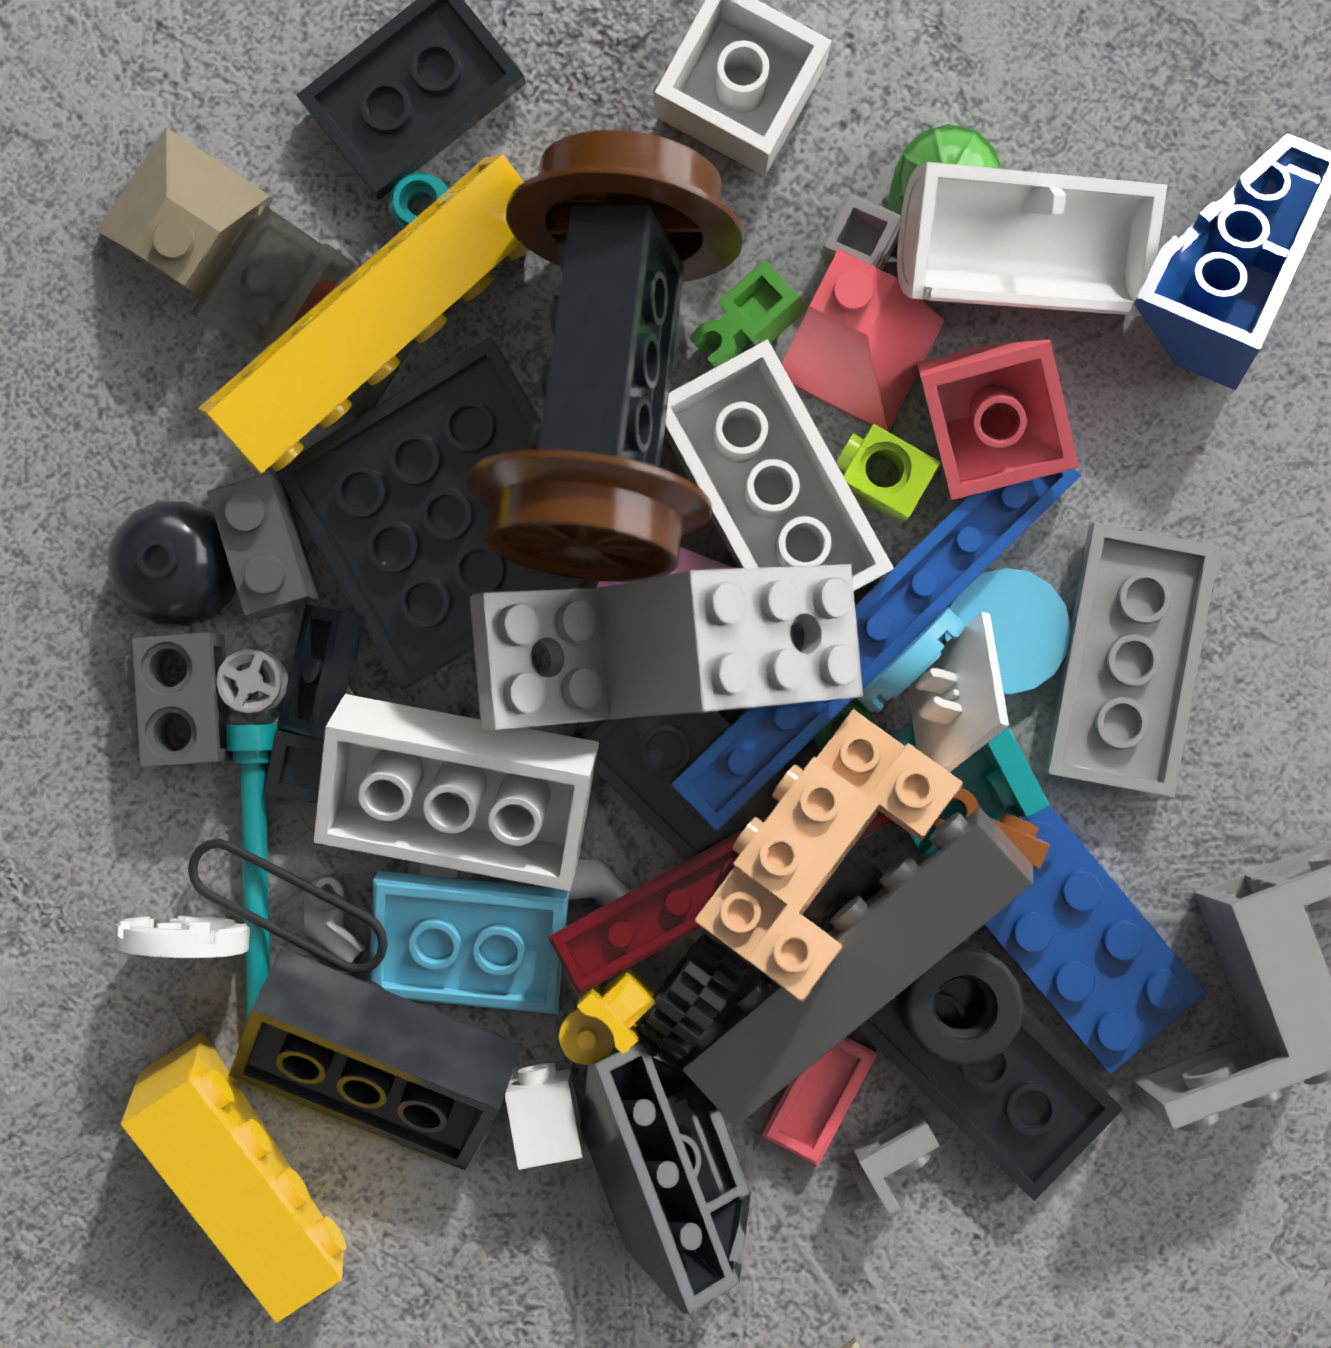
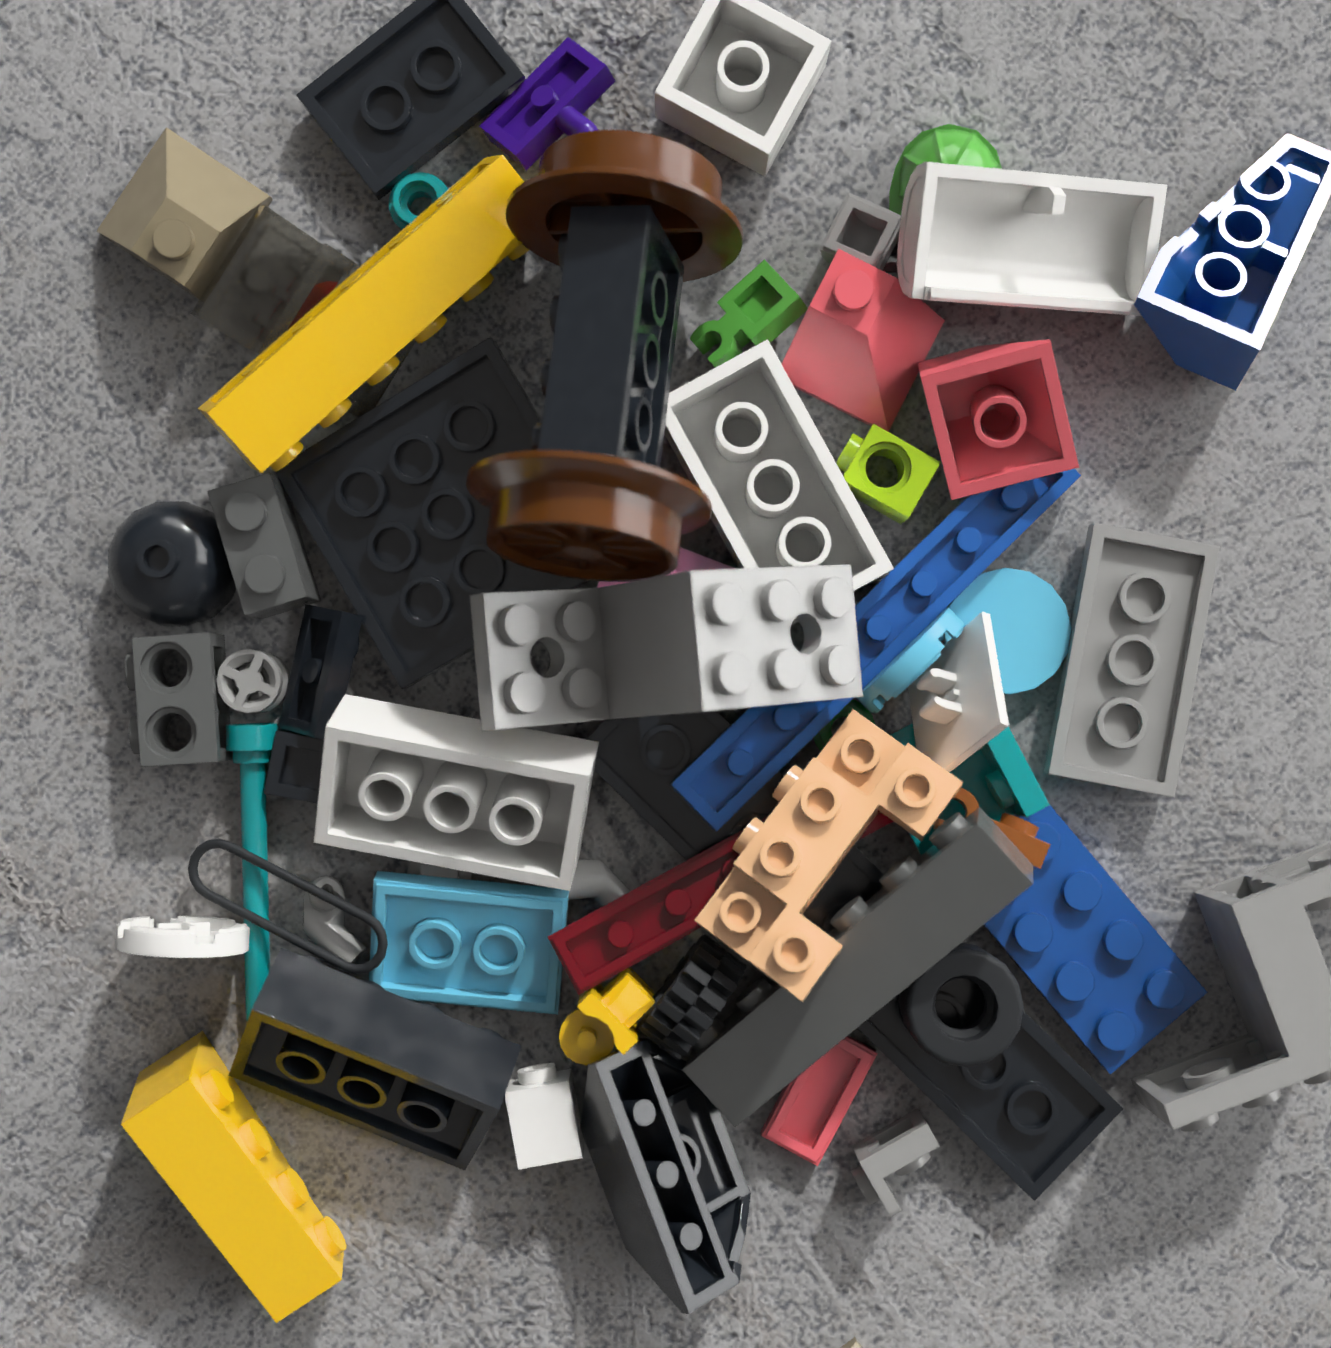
(548, 104): none -> dark purple plate

